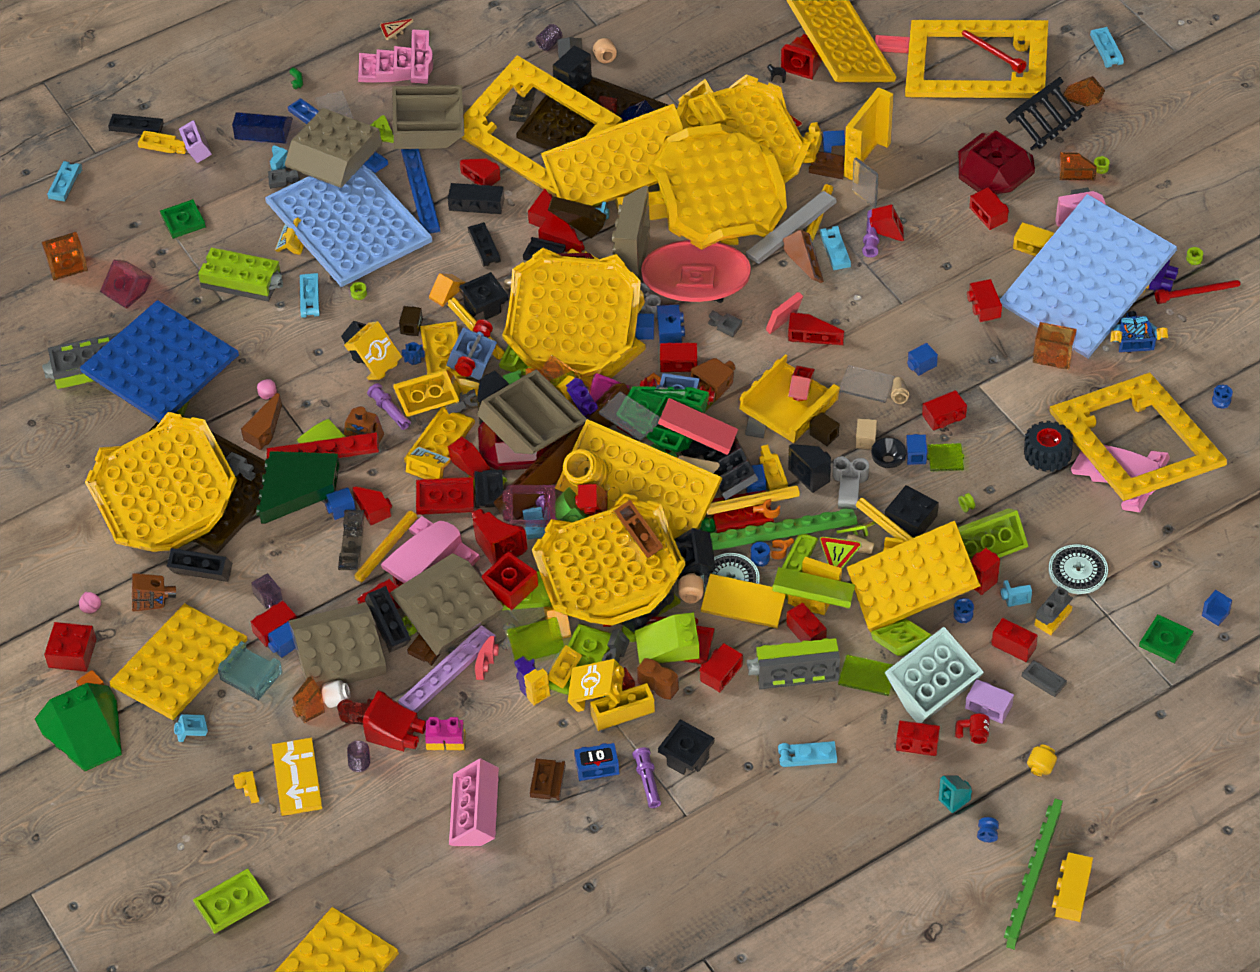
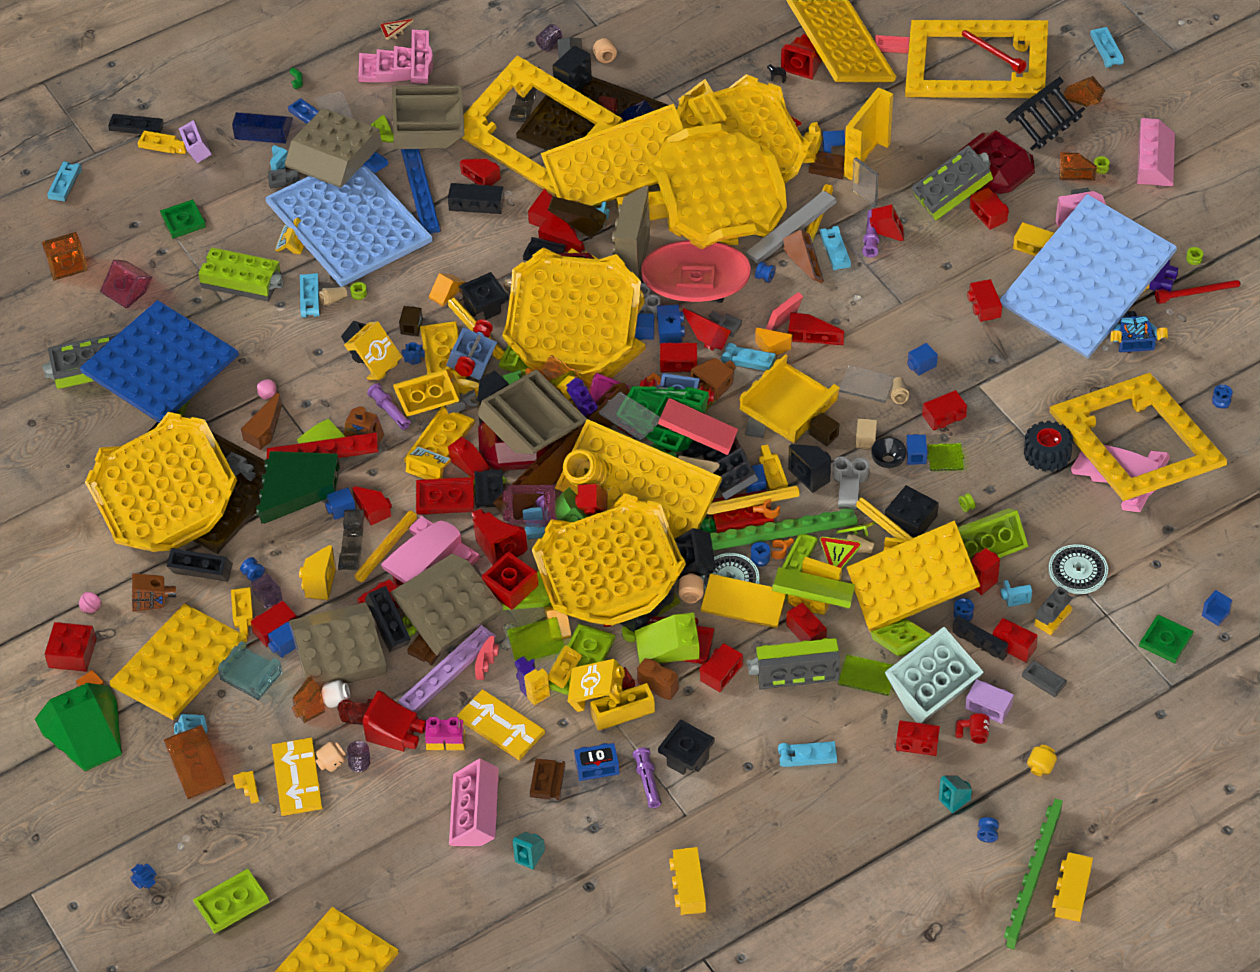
(143, 876): none -> blue gear
(194, 761): none -> clear orange slope
(242, 609): none -> yellow hinge
(252, 569): none -> blue wheel
(318, 574): none -> yellow slope
(330, 756): none -> light nougat head
(331, 295): none -> tan cone
(484, 244): black plate -> none
(501, 724): none -> yellow tile
(528, 849): none -> teal slope
(618, 645): dark grey plate -> none
(638, 529): dark orange slope -> none
(687, 881): none -> yellow brick
(707, 331): none -> red slope
(748, 357): none -> medium azure plate
(765, 272): none -> blue wheel
(773, 341): none -> light orange slope
(801, 383): slope -> none
(953, 182): none -> dark grey piece
(980, 638): none -> black plate
(1054, 345): clear orange brick -> none
(1155, 153): none -> bright pink slope

